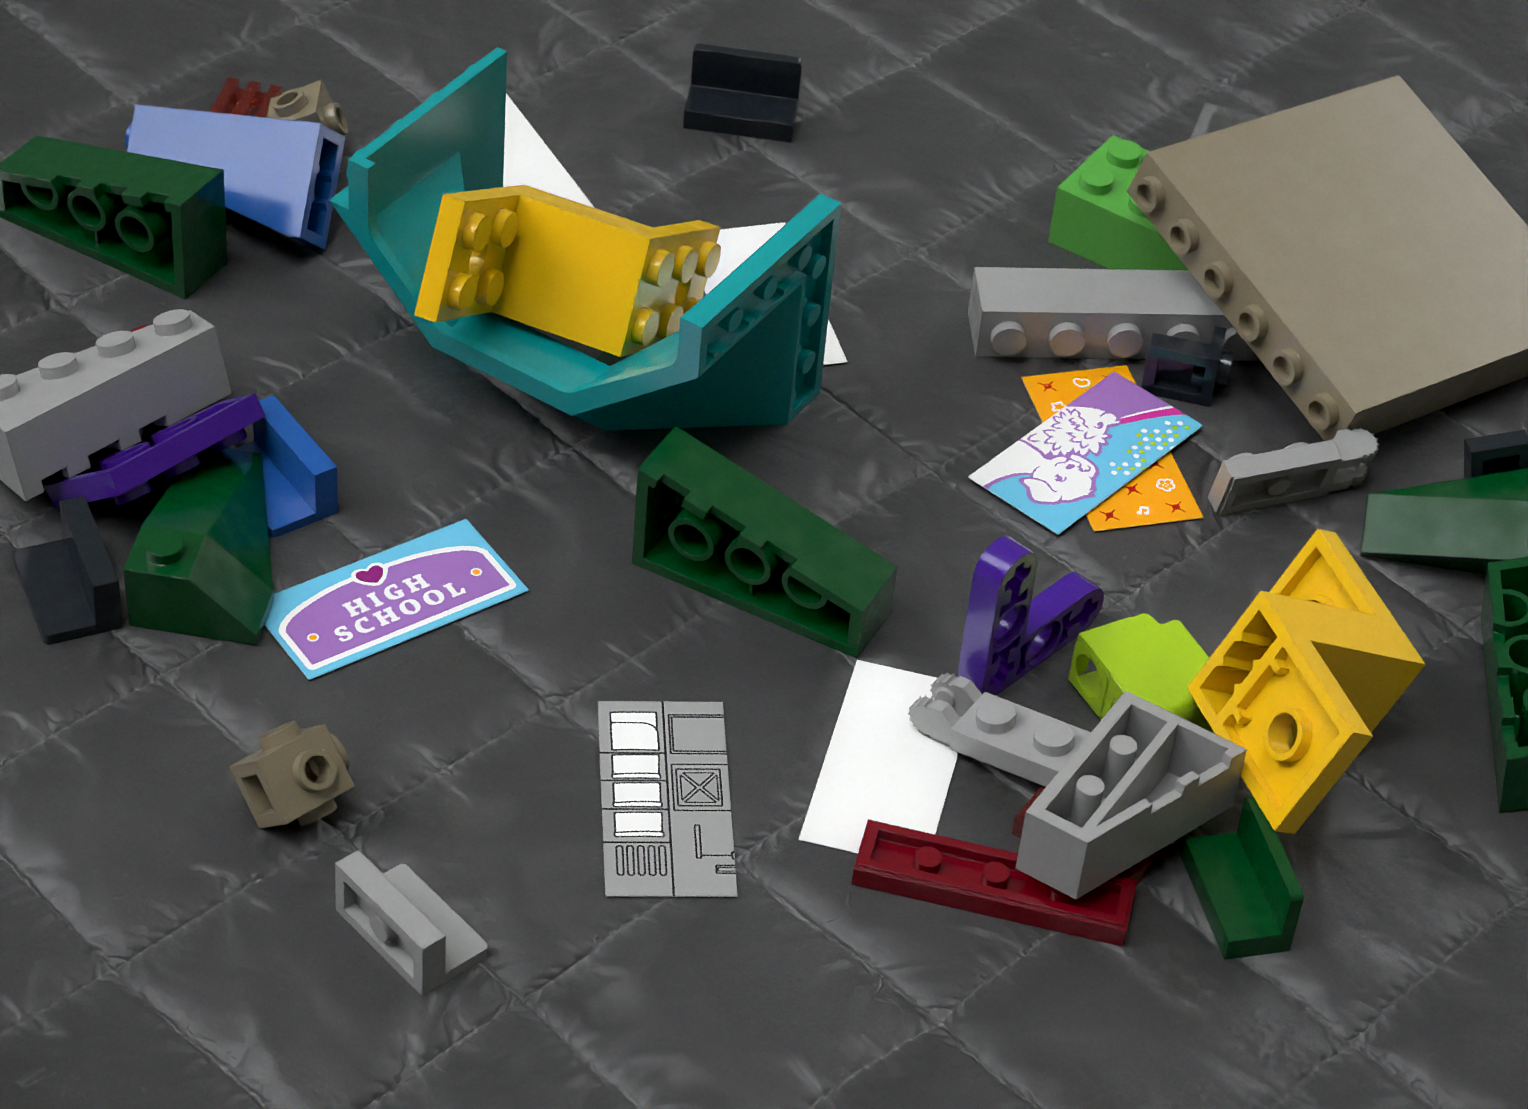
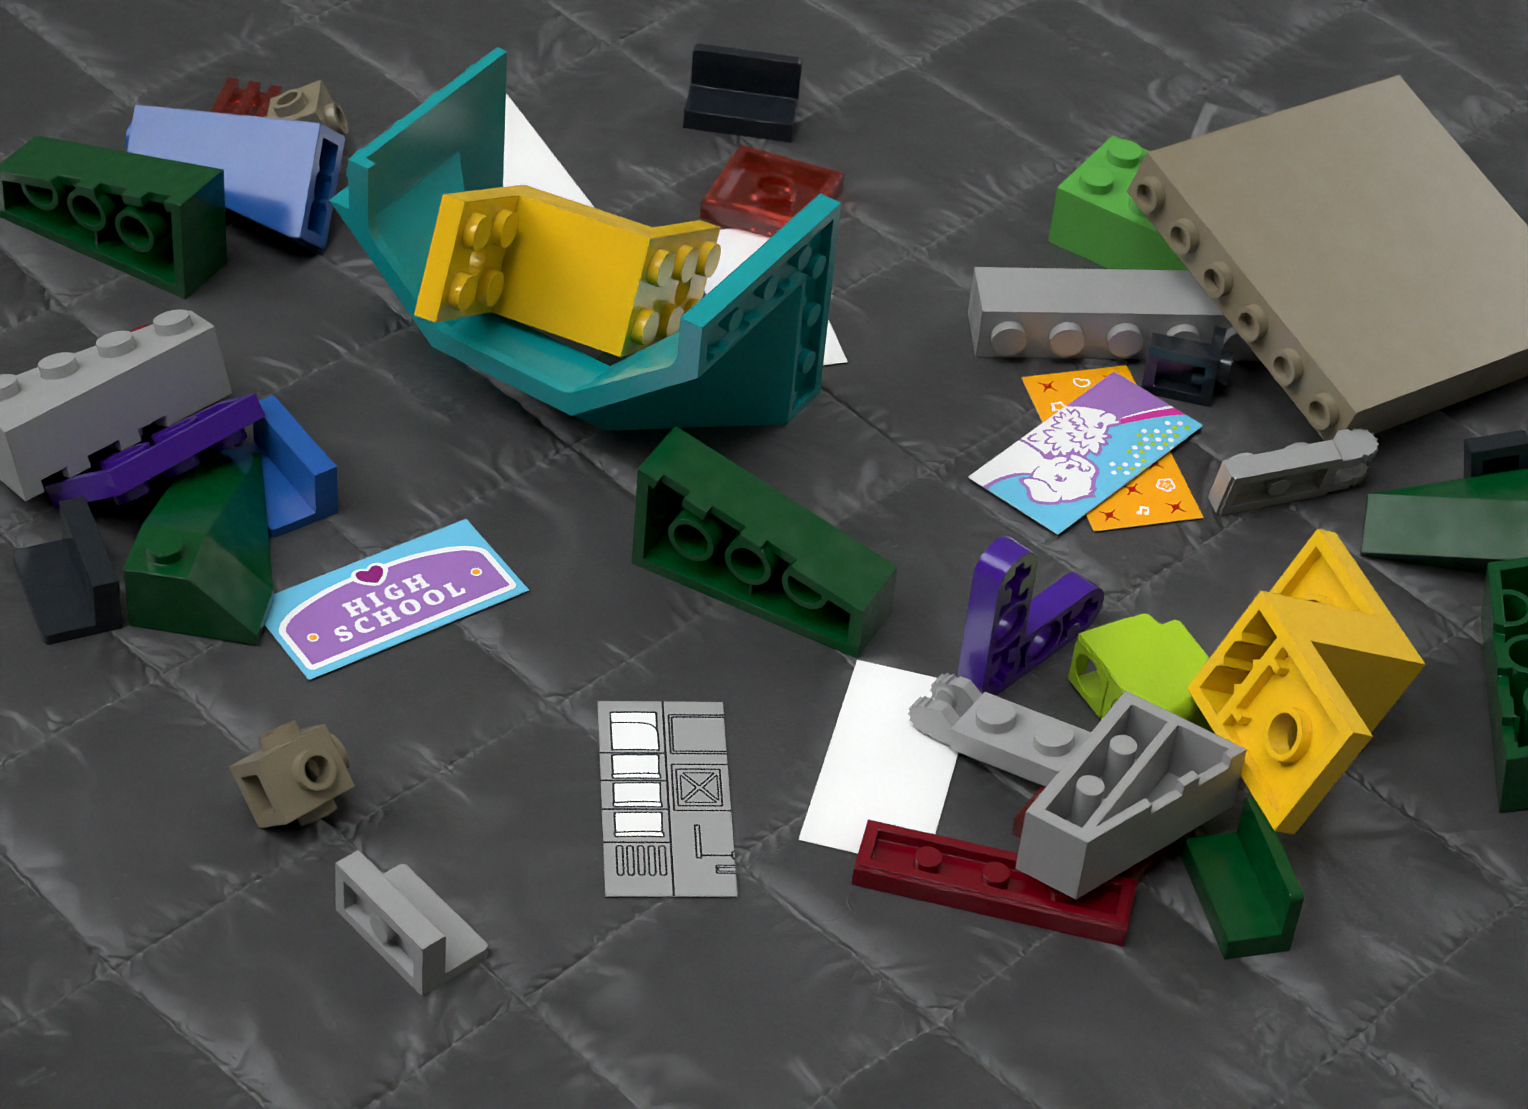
(766, 190): none -> clear red tile

